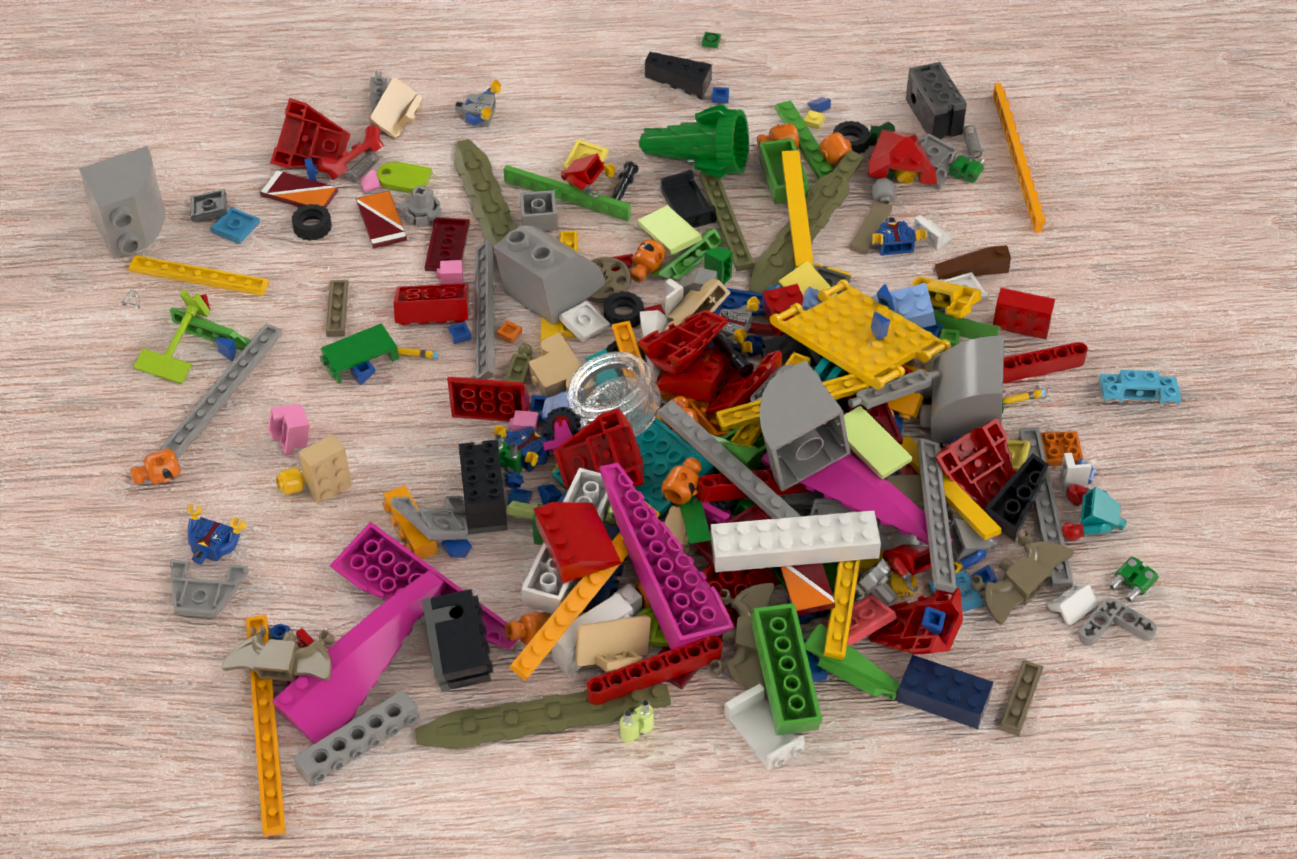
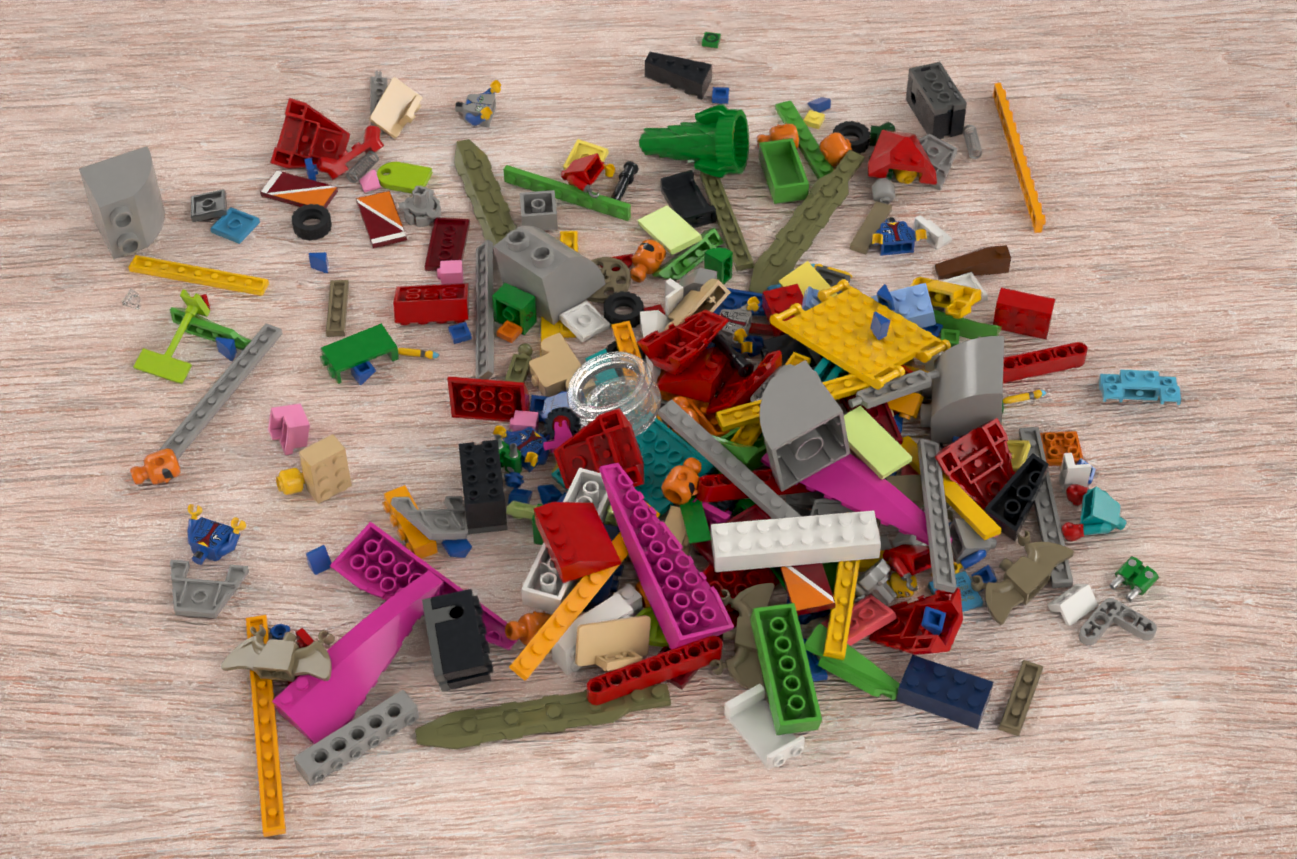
(318, 560): none -> blue slope
(319, 261): none -> blue slope
(514, 306): none -> green brick
(640, 721): yellowish green piece -> none
(797, 208): yellow tile -> none
(964, 168): green piece -> none

